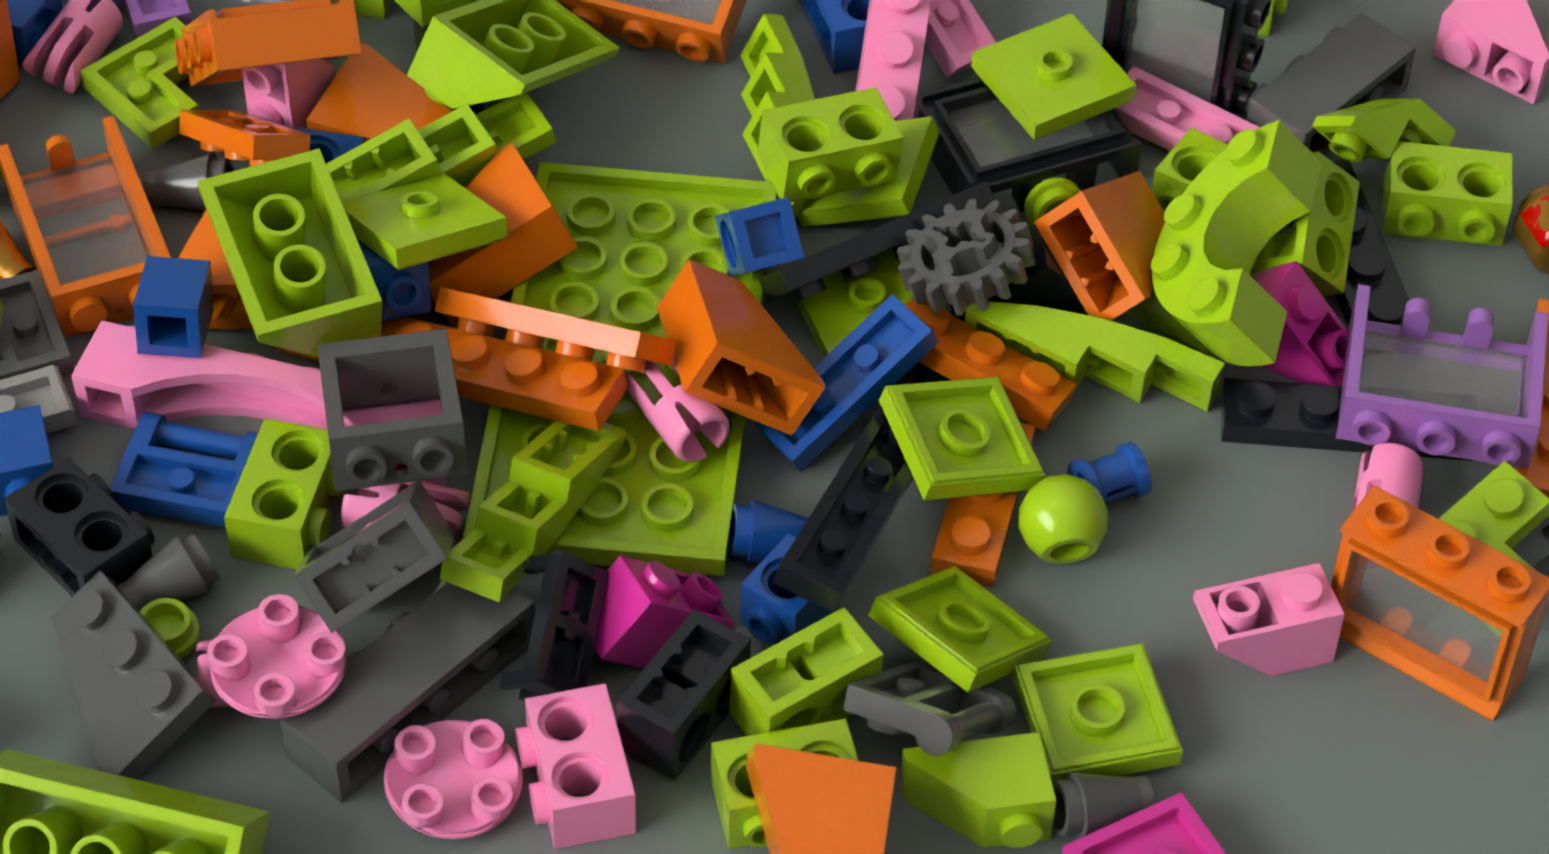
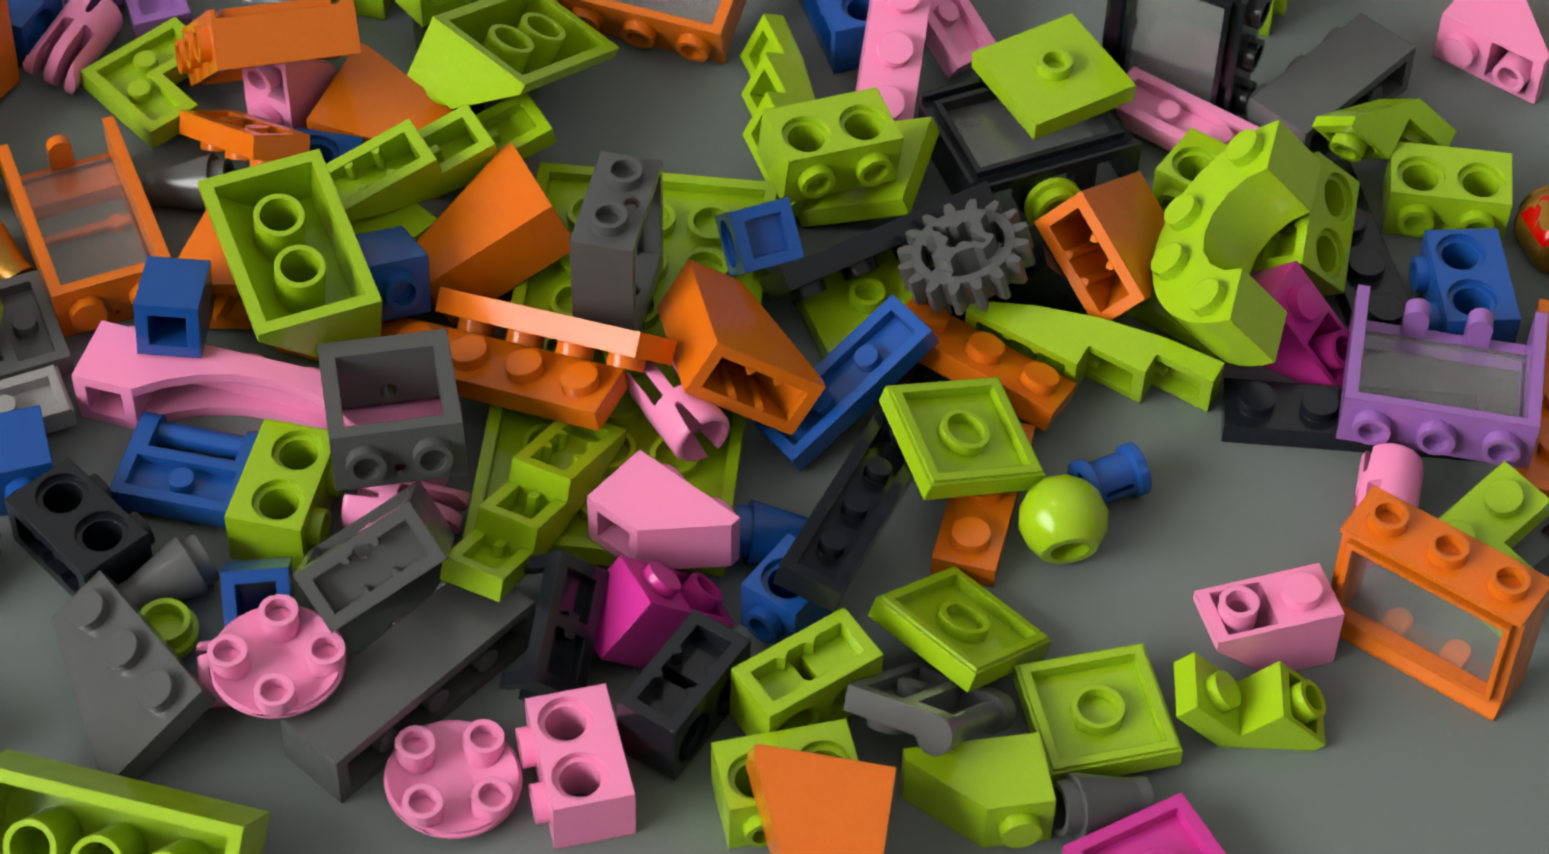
(251, 581): none -> blue brick
(424, 221): lime plate -> none
(618, 242): none -> dark grey window
(658, 516): none -> bright pink slope
(1260, 711): none -> lime slope
(1463, 273): none -> blue brick

